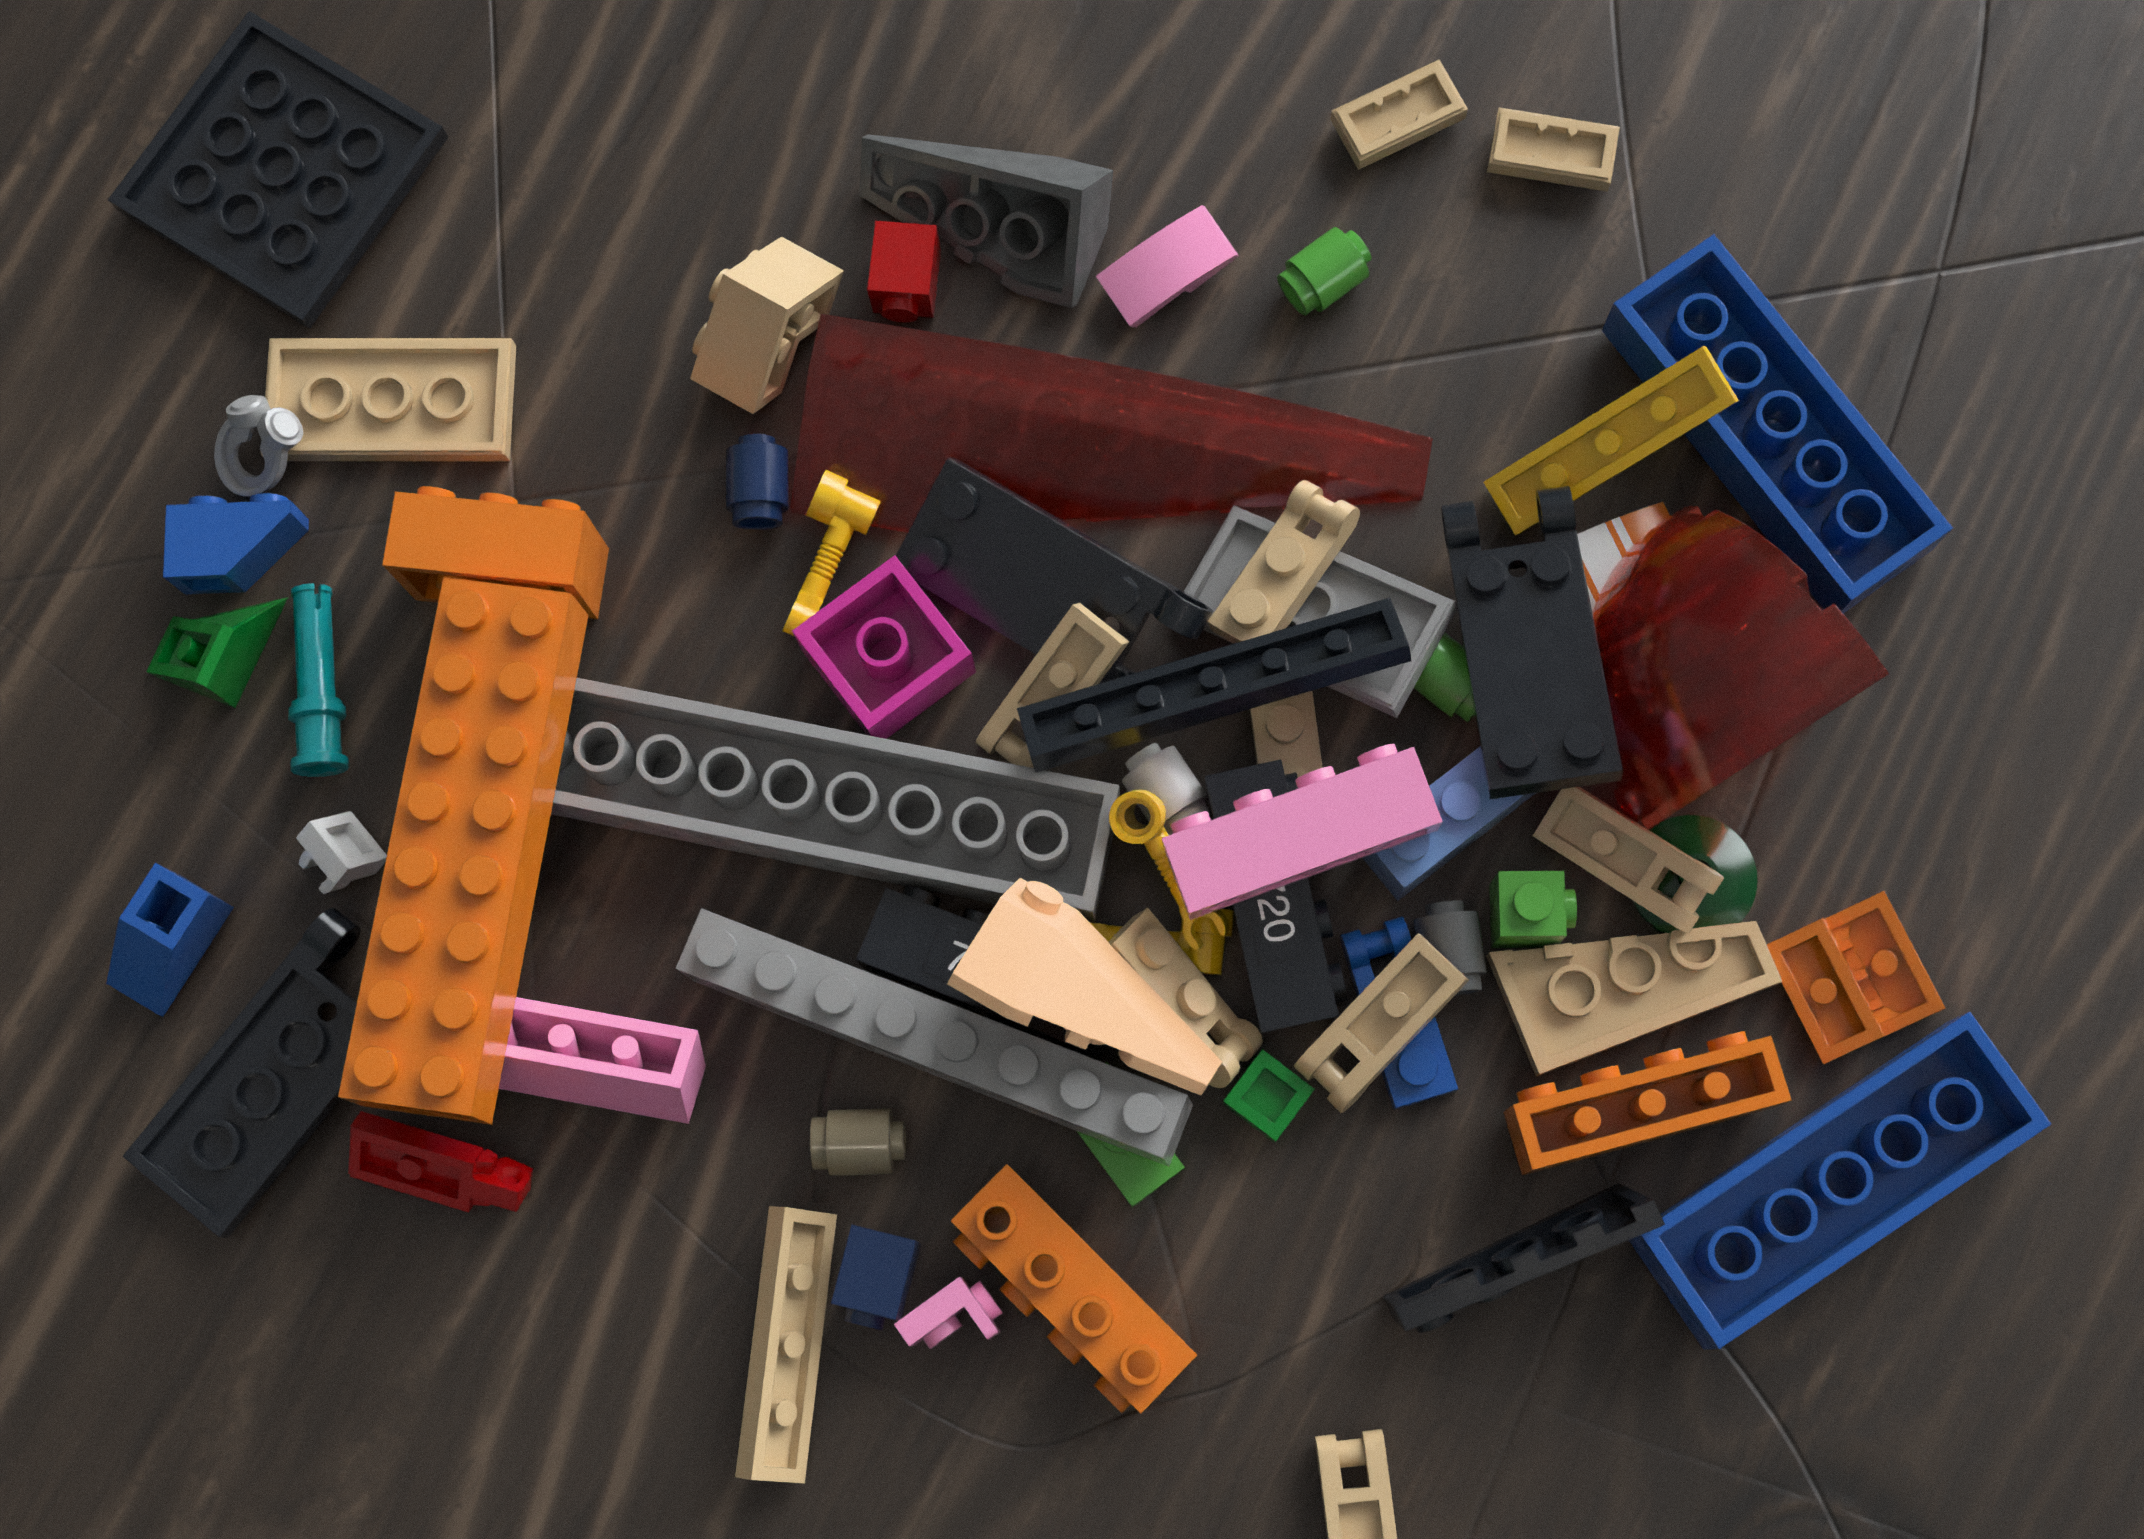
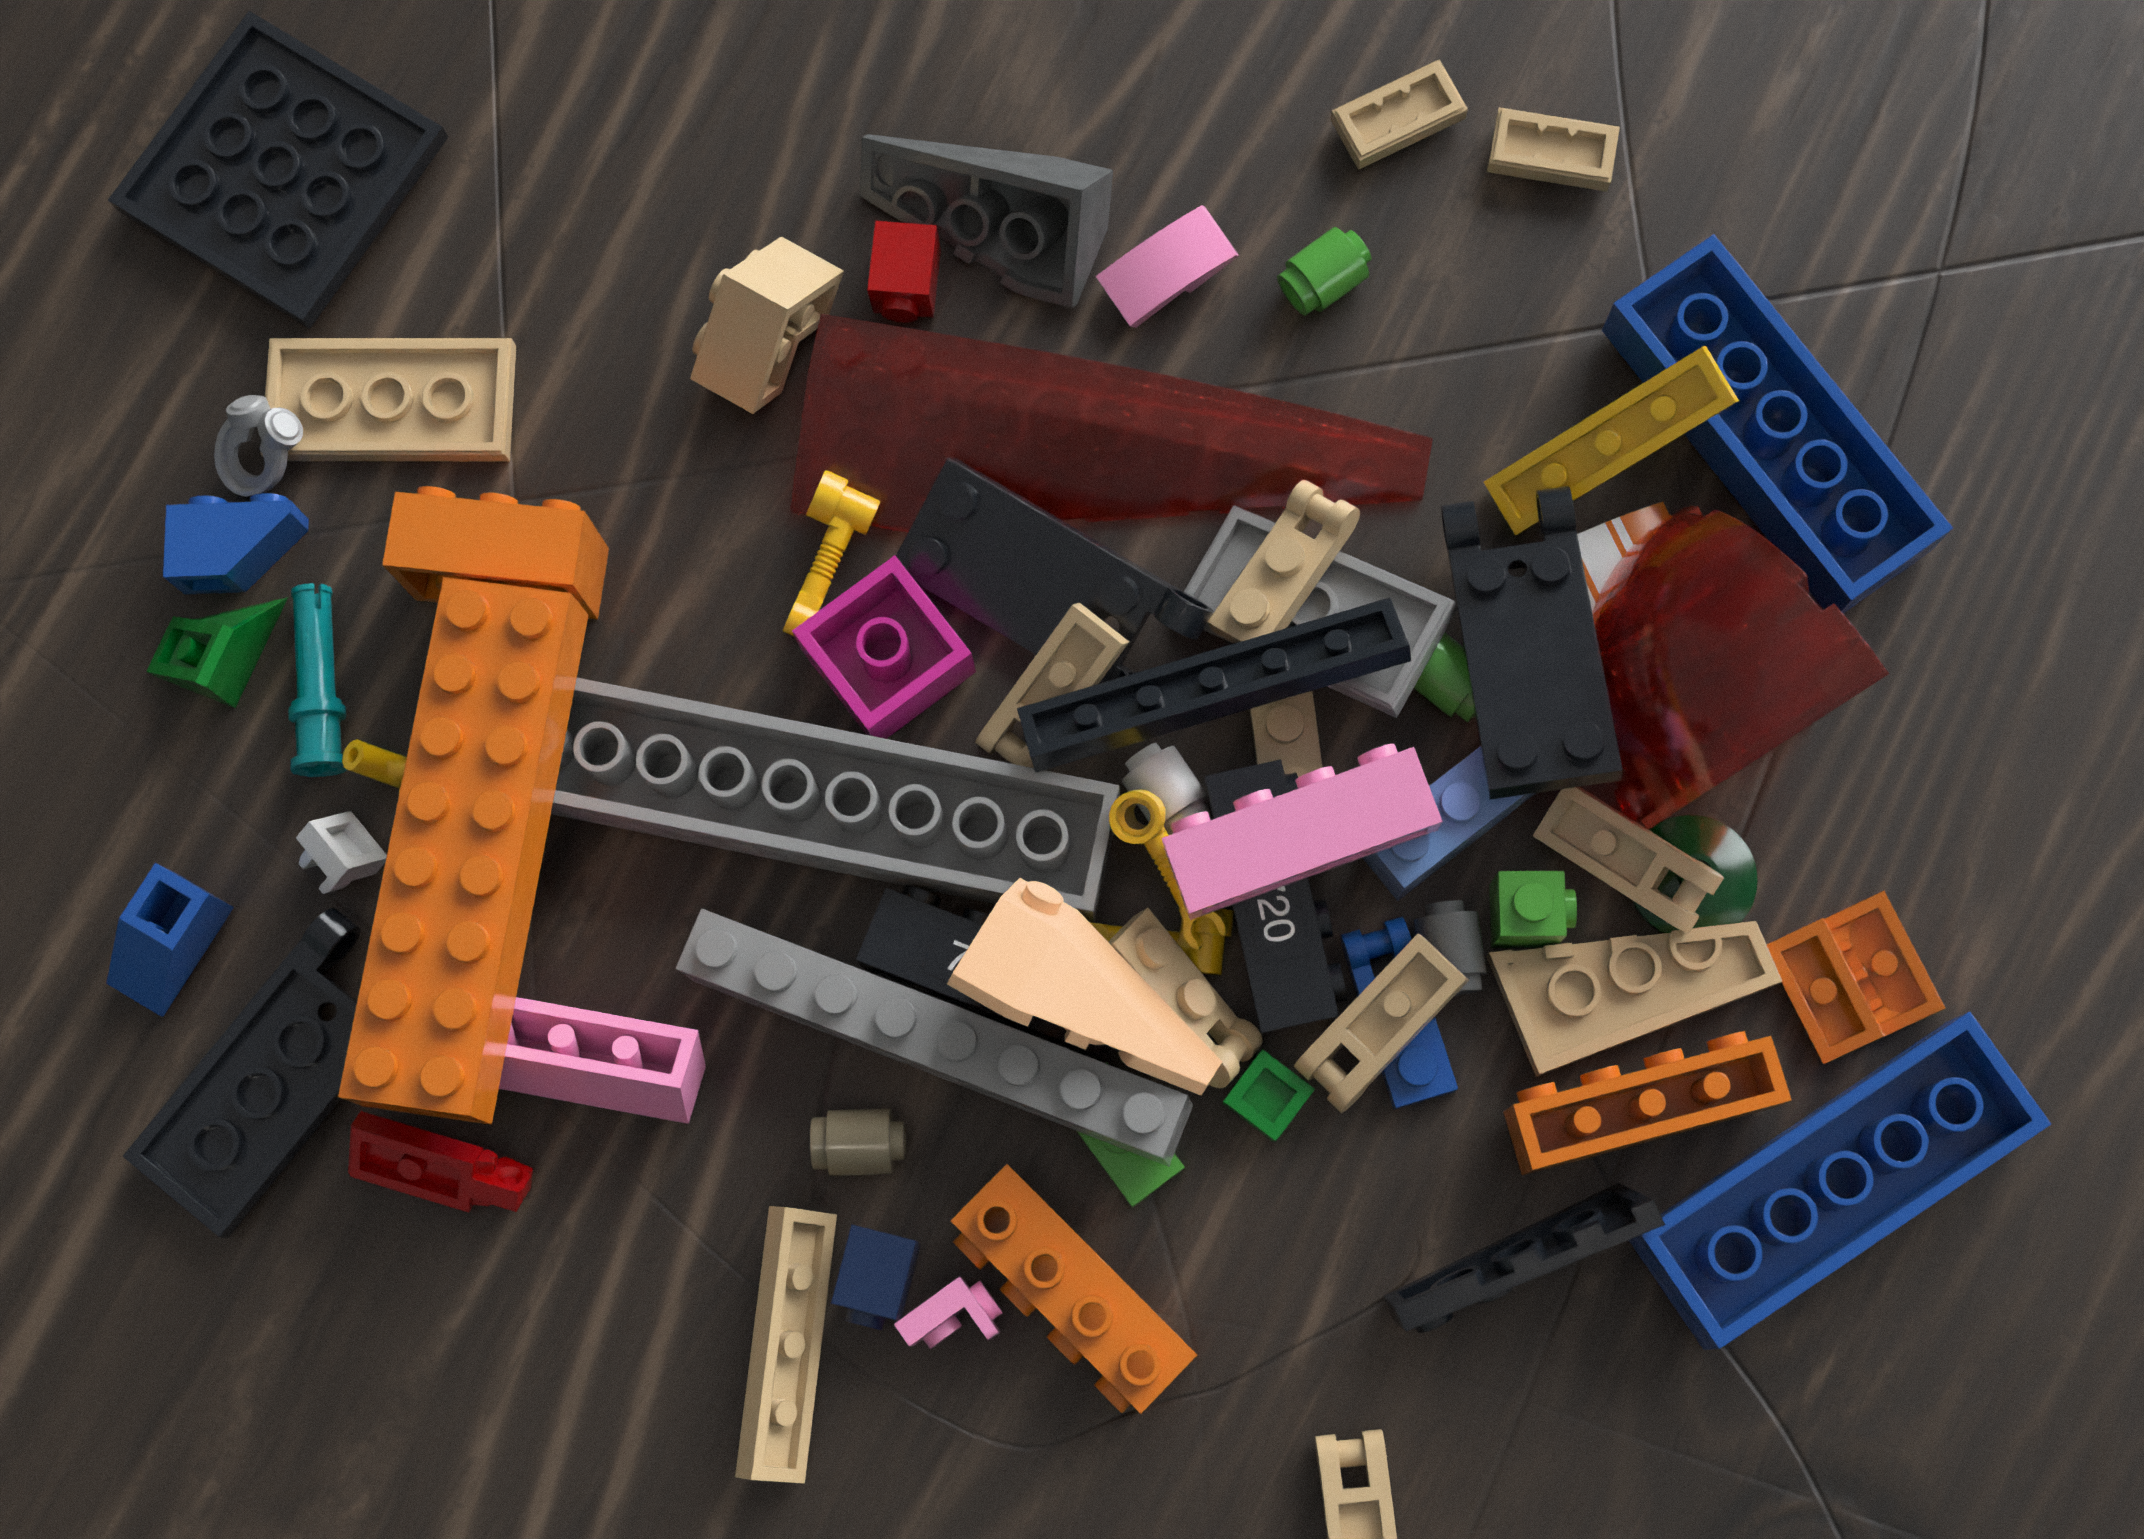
(374, 762): none -> yellow arm
(757, 482): dark blue brick -> none

